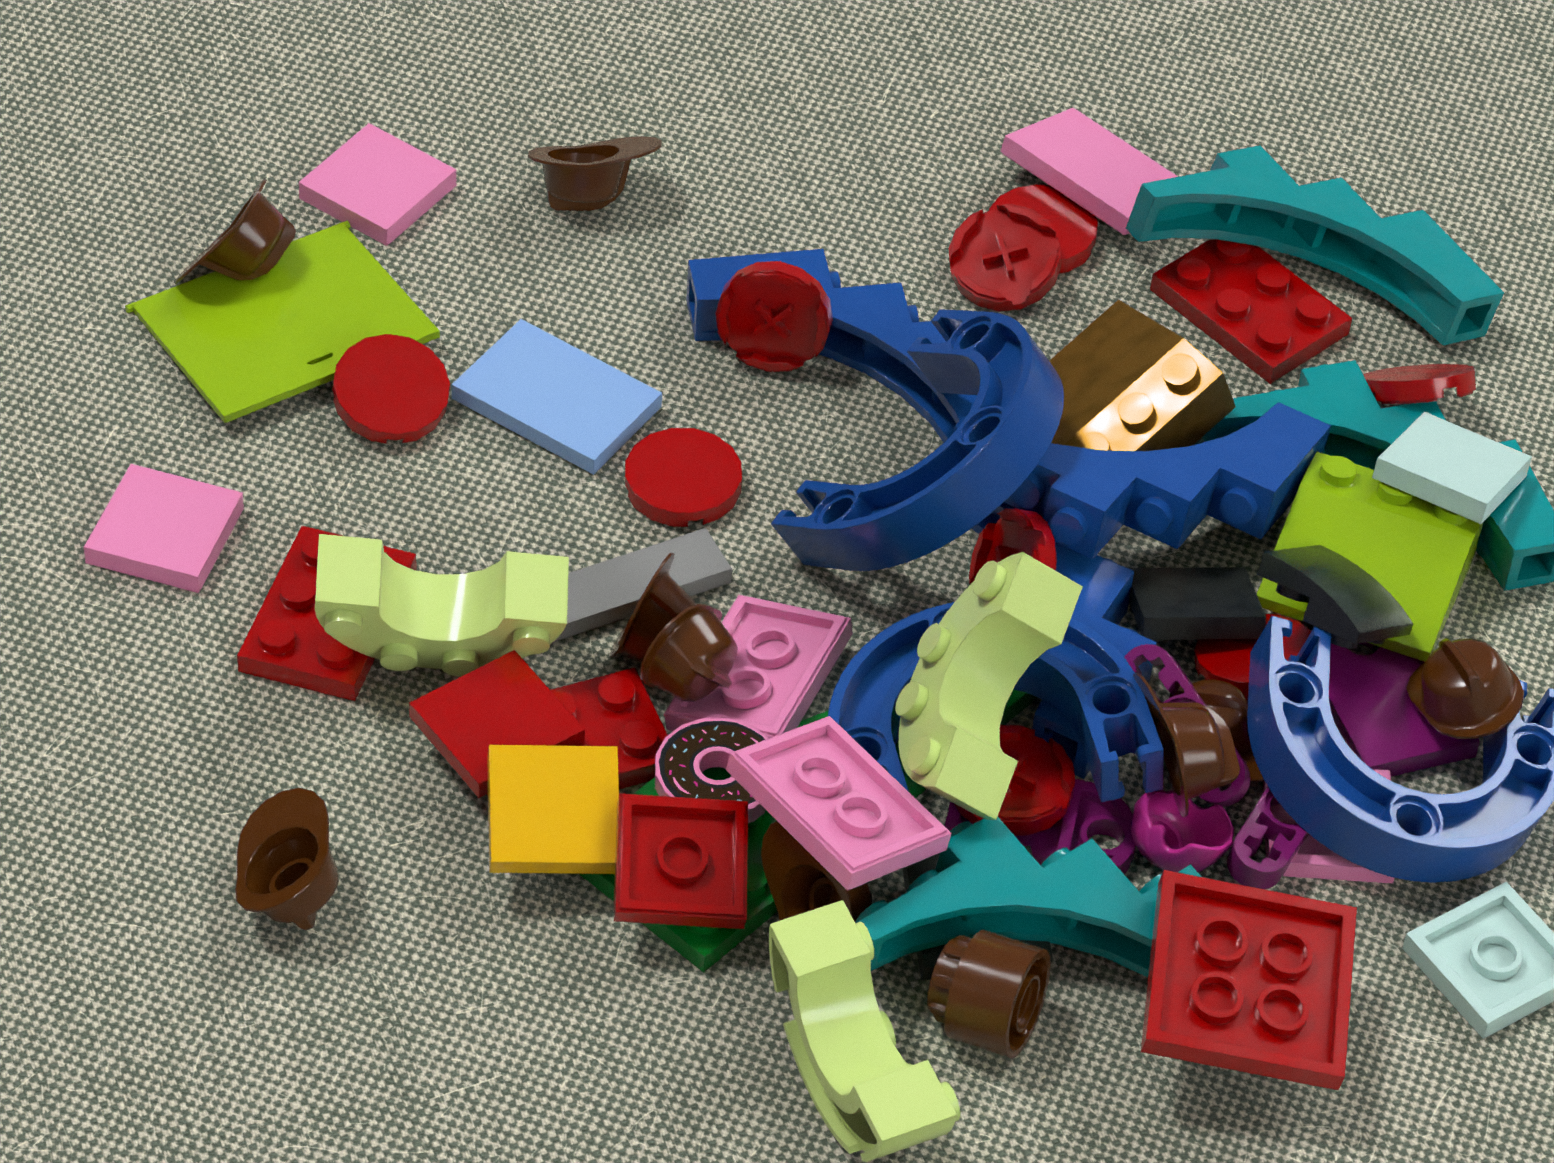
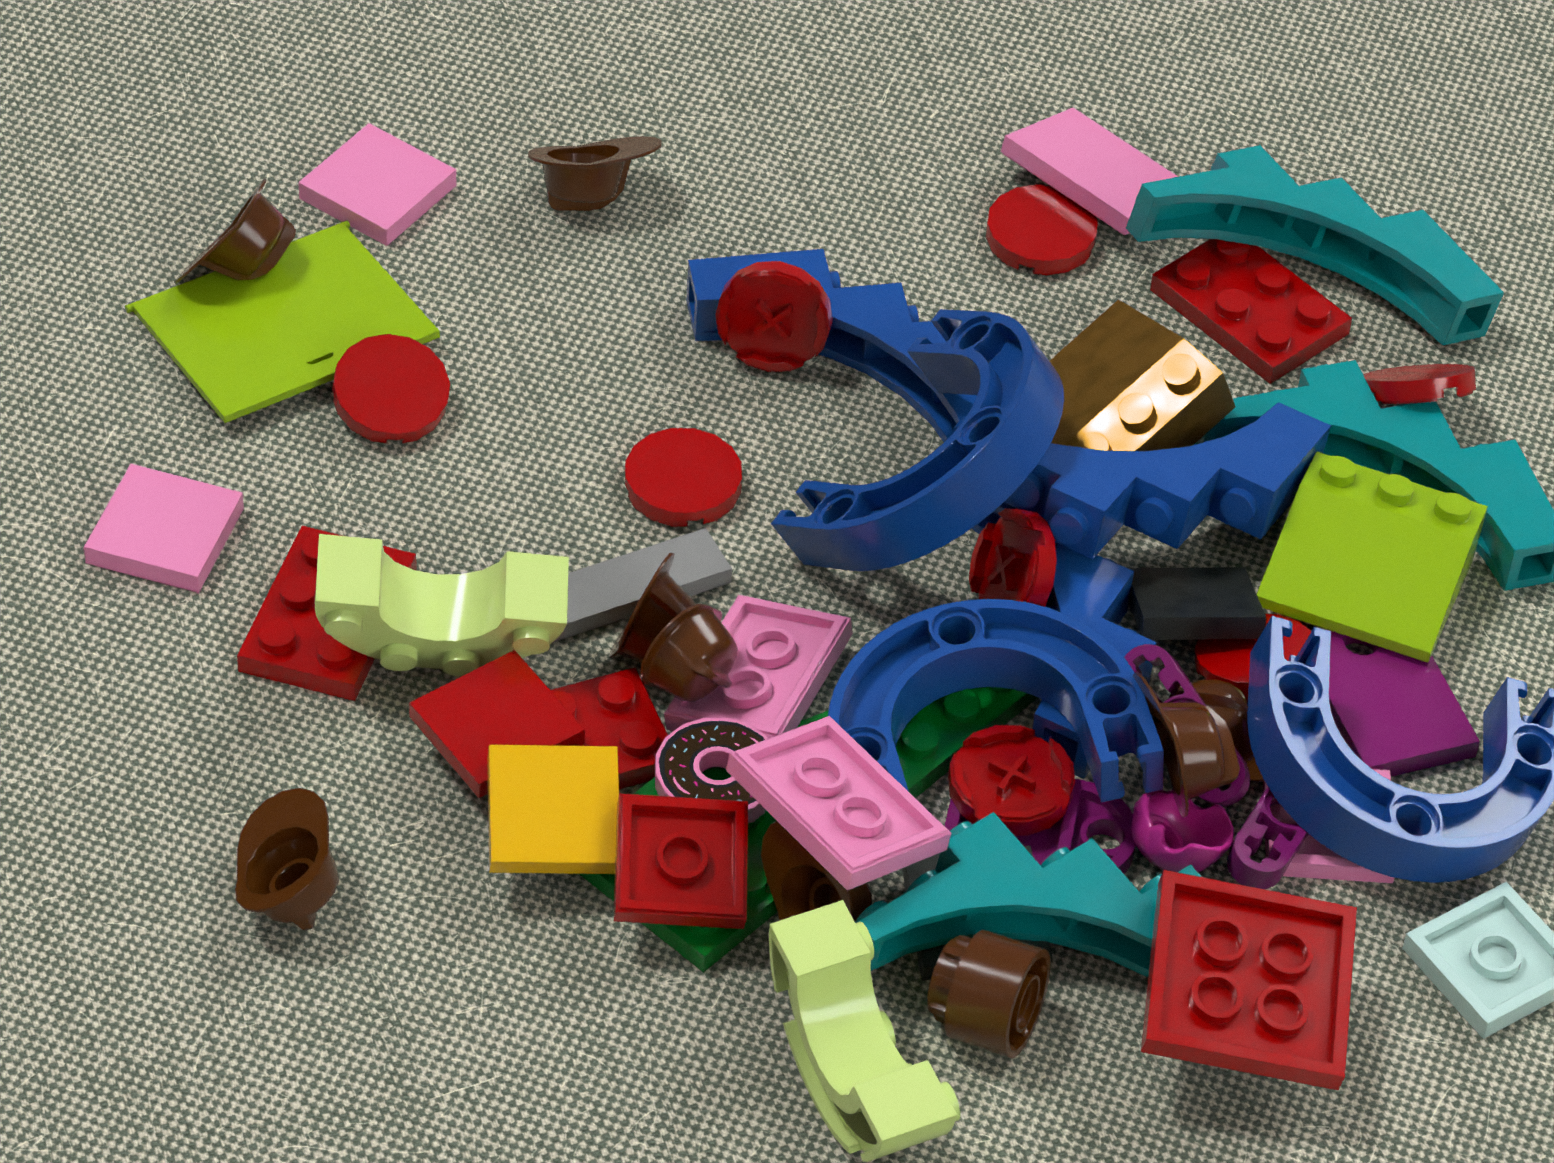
(557, 396): light blue tile -> none
(968, 674): yellowish green brick -> none
(1005, 257): red tile -> none
(1338, 595): slope -> none
(1452, 467): light aqua tile -> none
(1466, 689): reddish brown piece -> none

